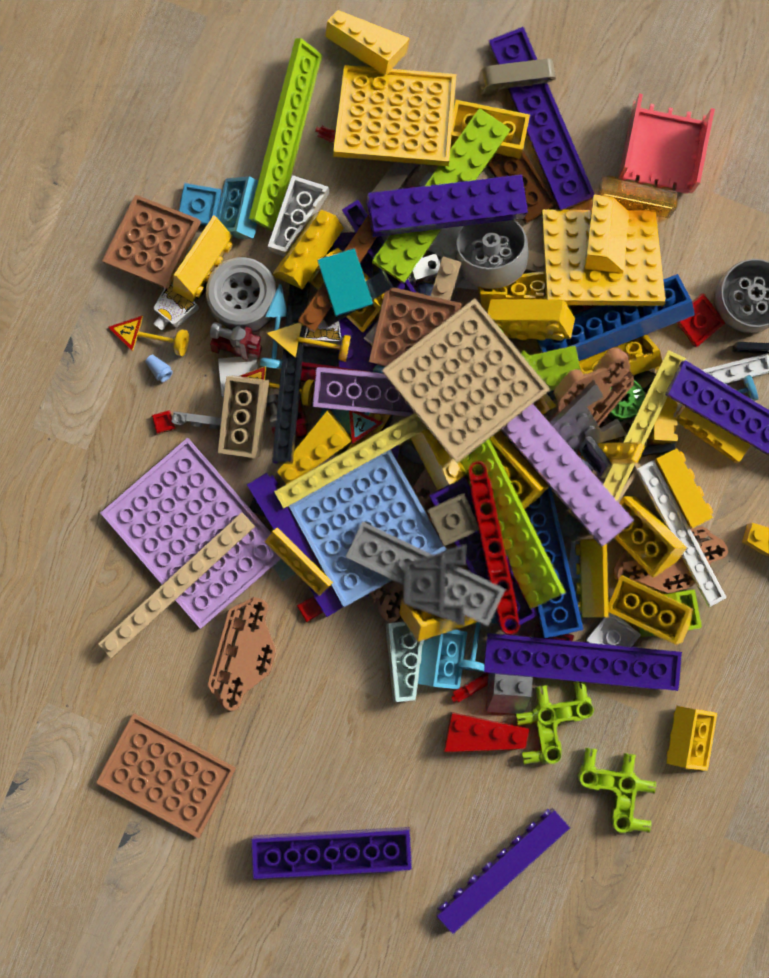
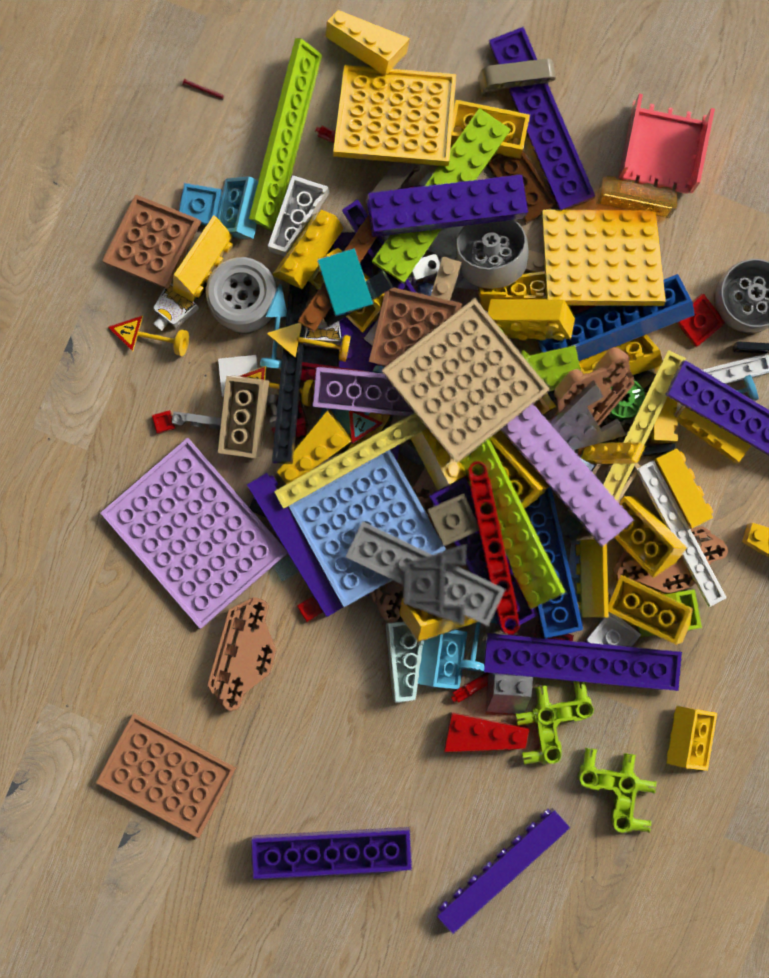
(159, 368): light blue cone -> none
(176, 585): tan plate -> none
(201, 88): none -> dark red piece
(238, 341): dark red hips -> none
(298, 561): yellow plate -> none
(595, 457): black tile -> none
(607, 235): yellow slope -> none

